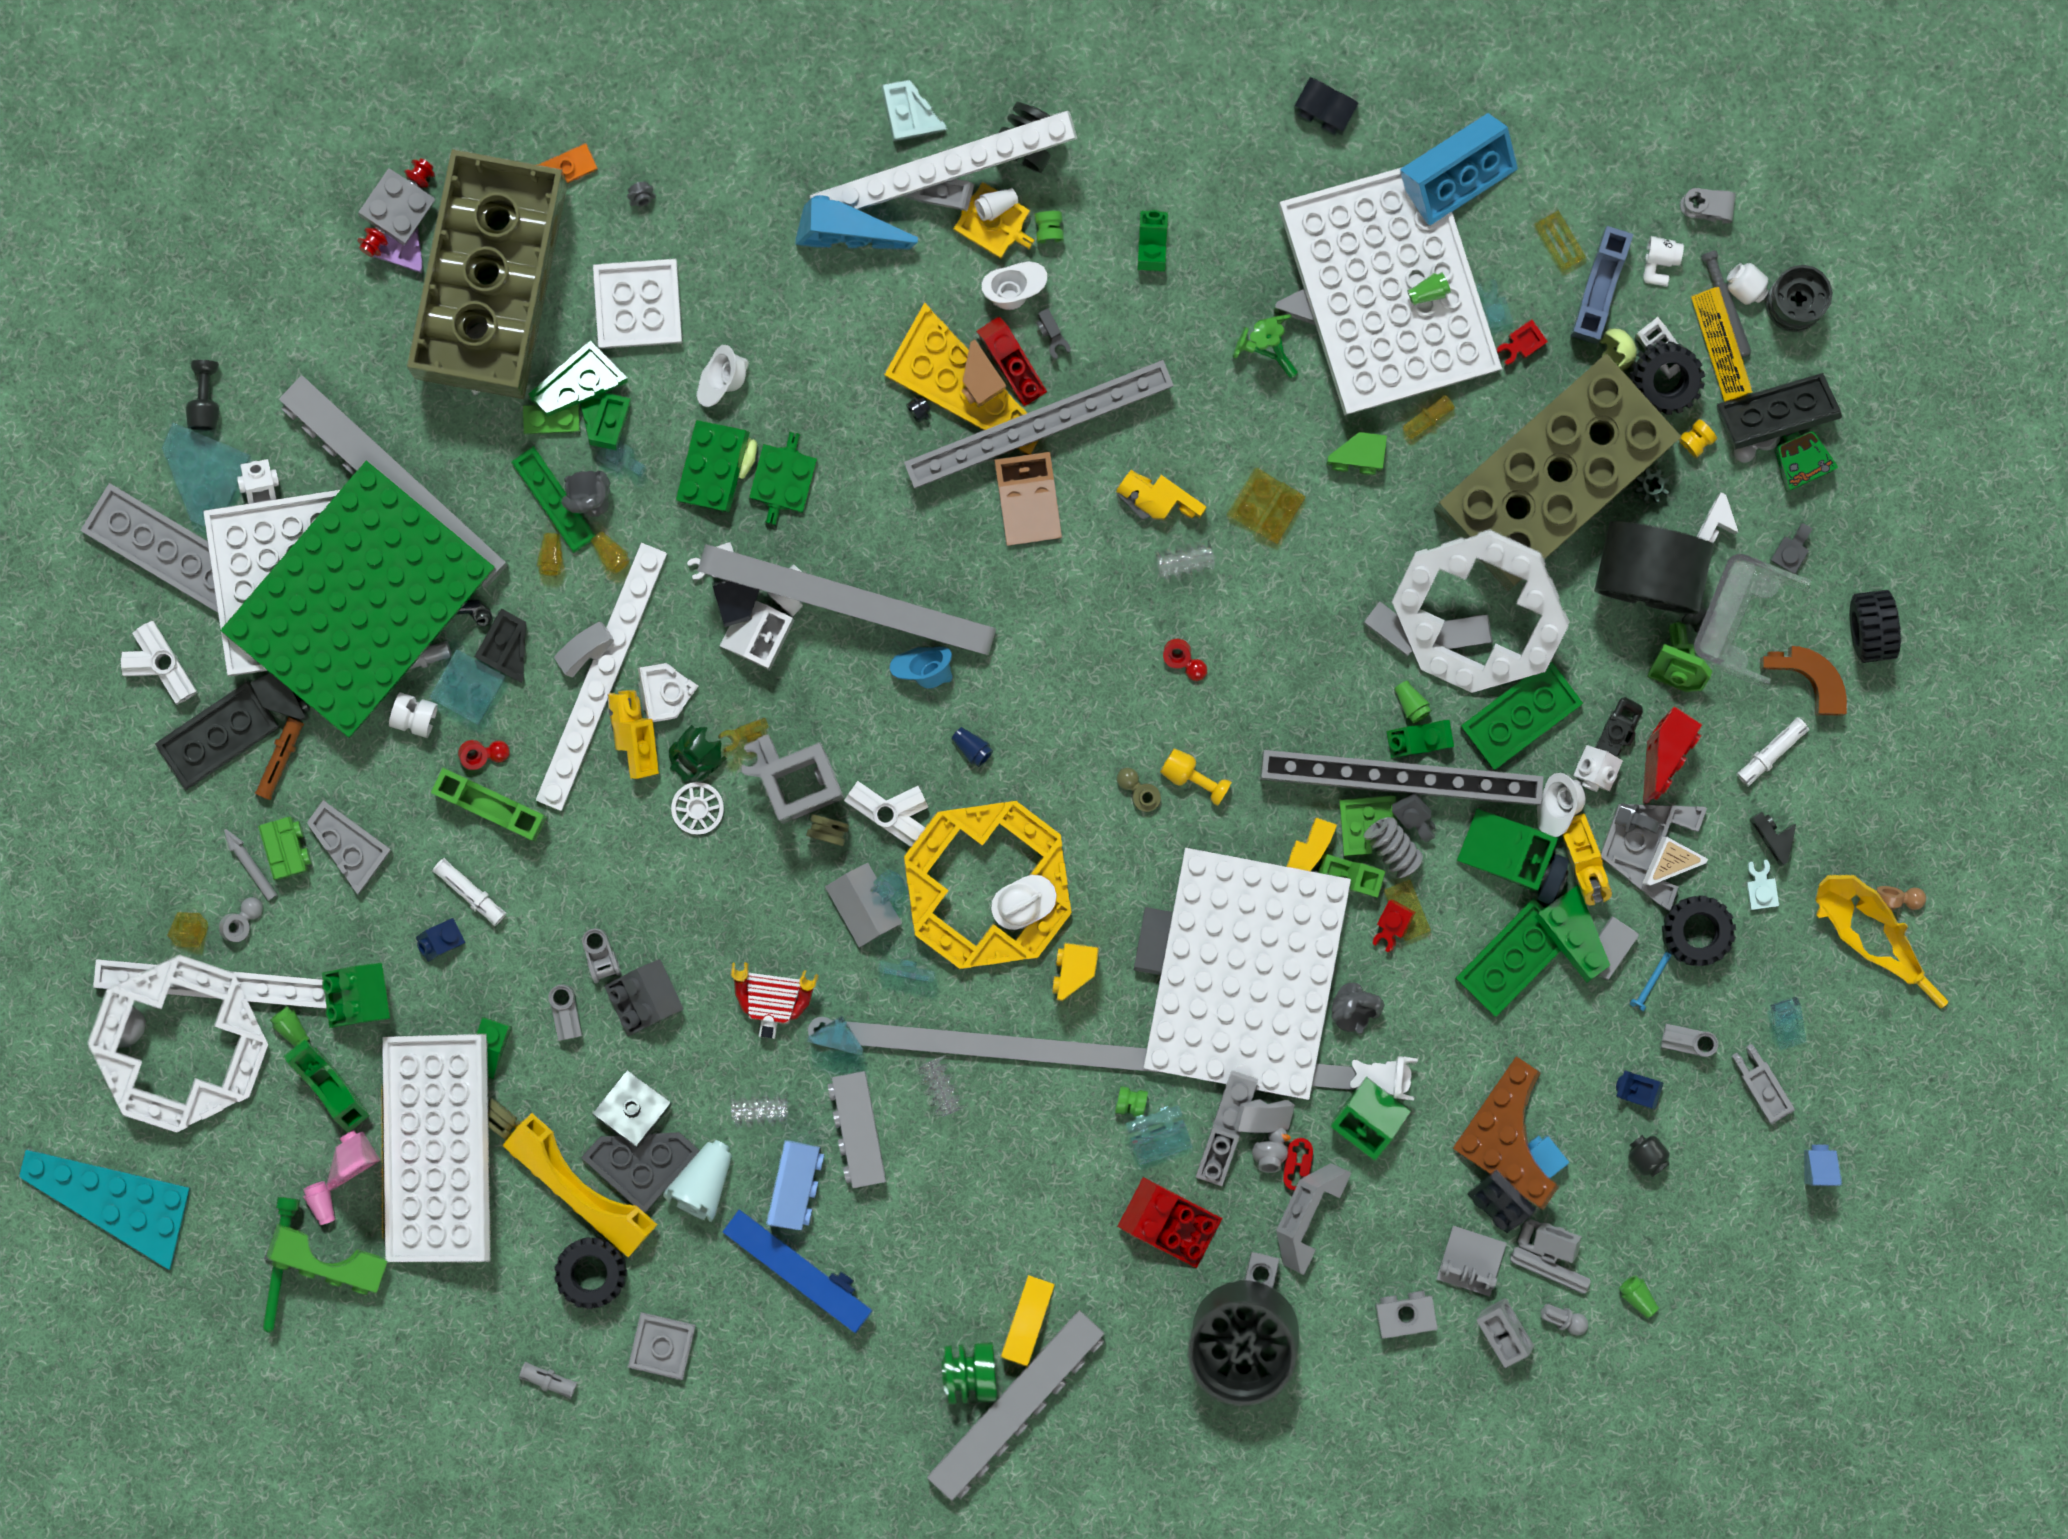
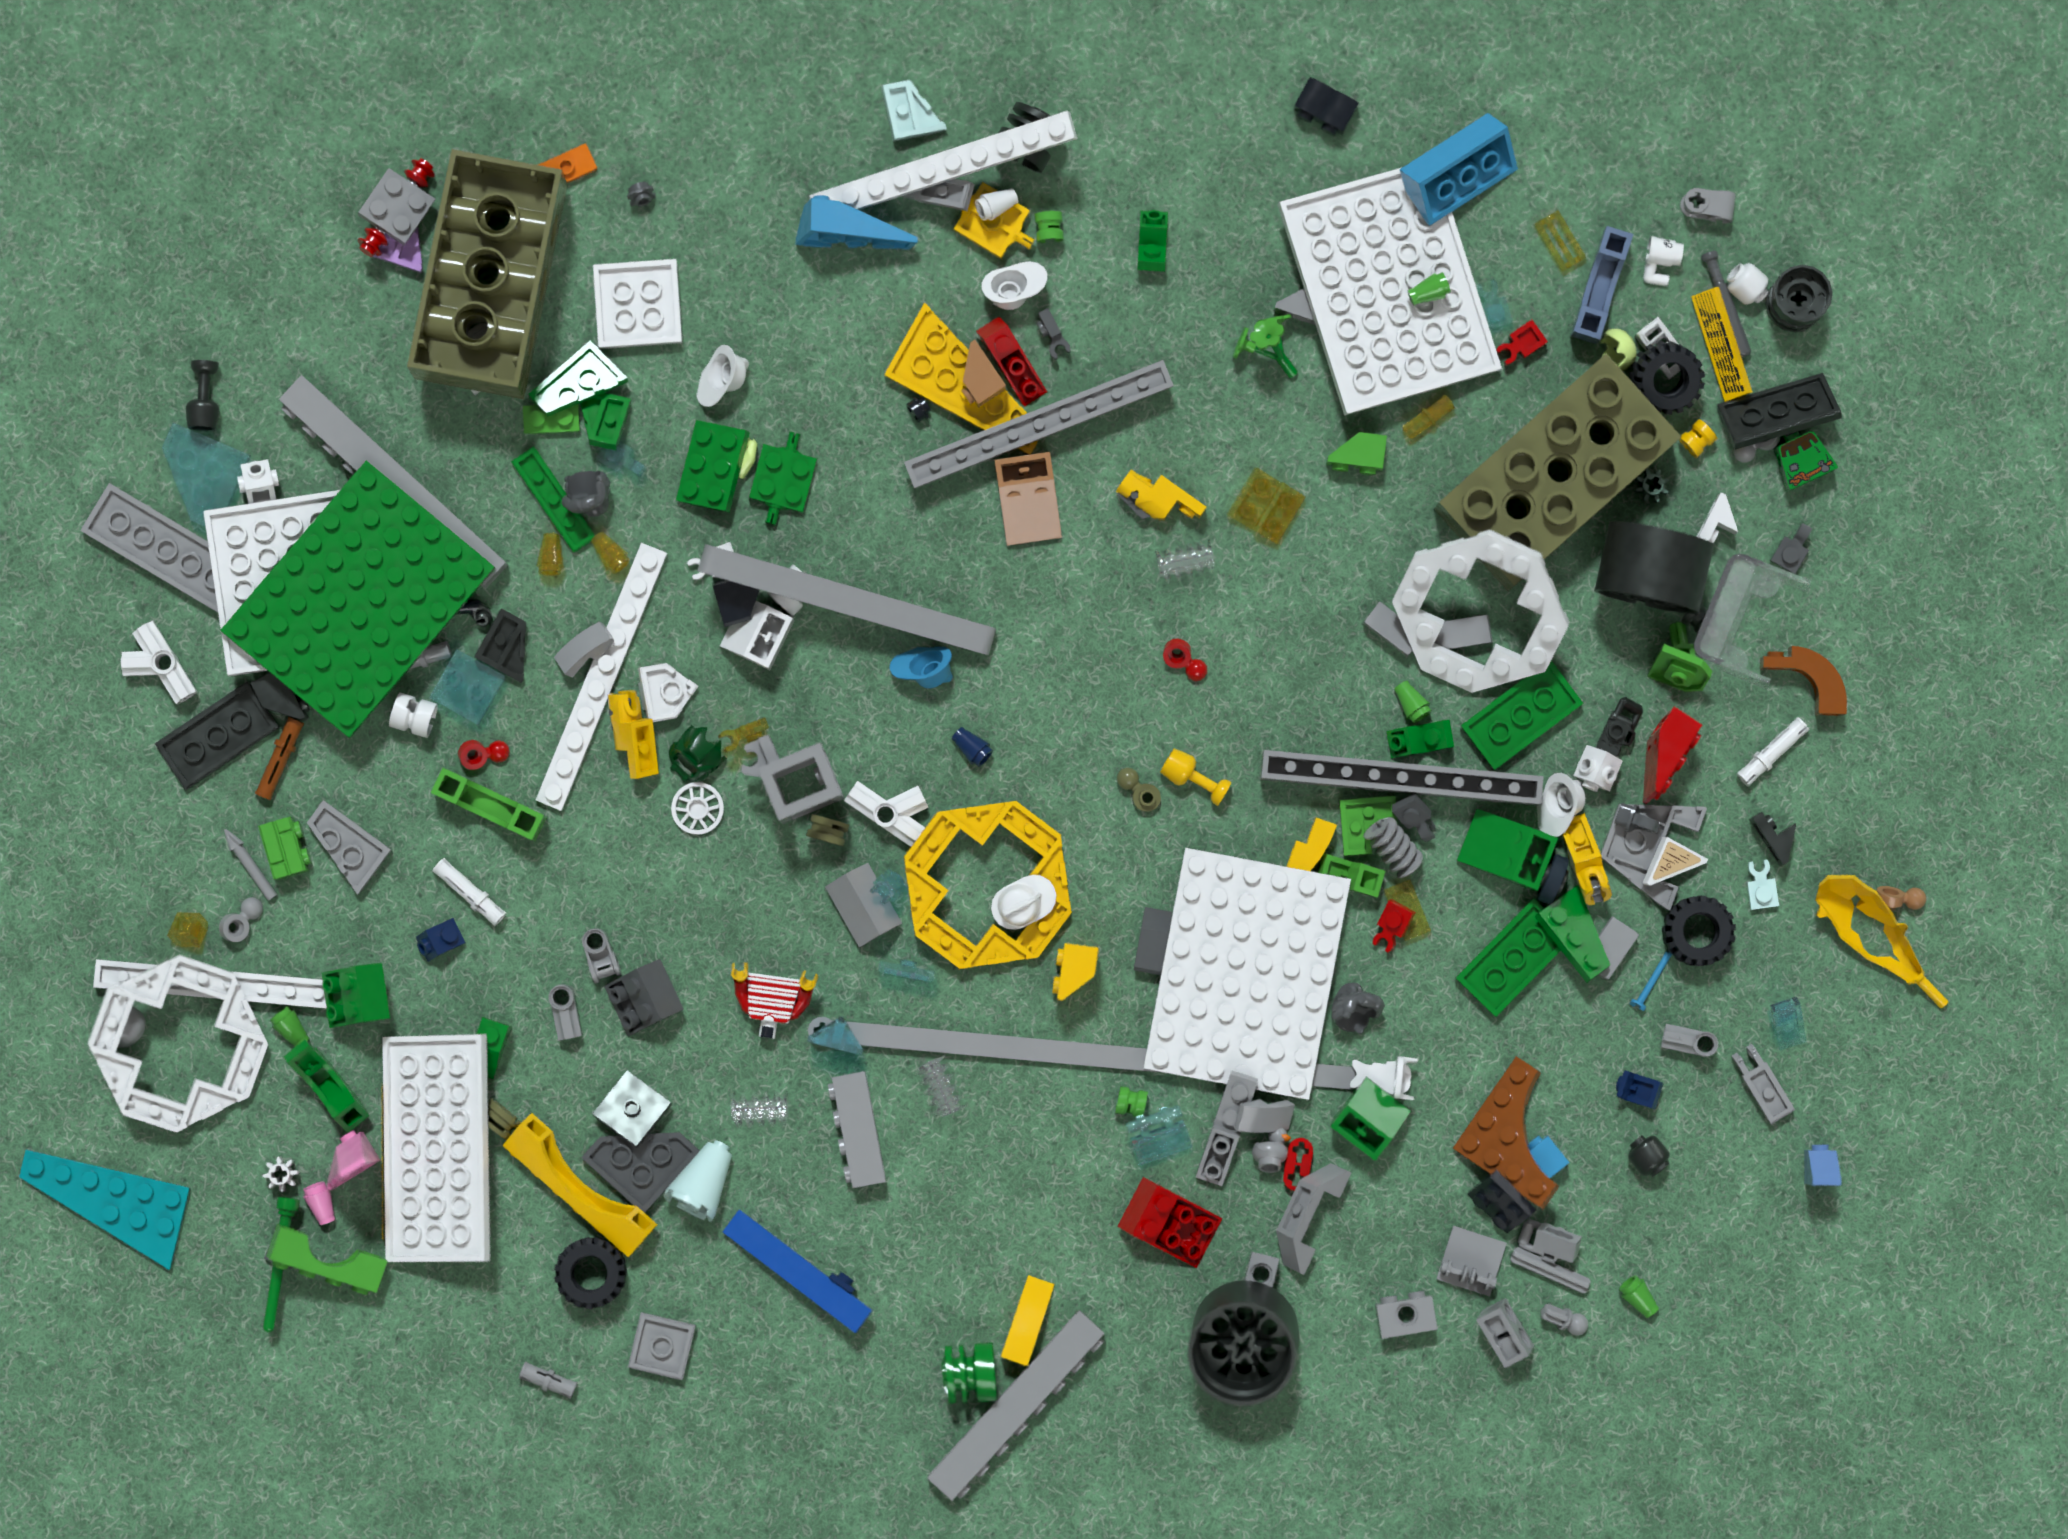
(276, 1180): none -> white gear
(795, 1185): light blue slope -> none
(1875, 626): black tyre -> none

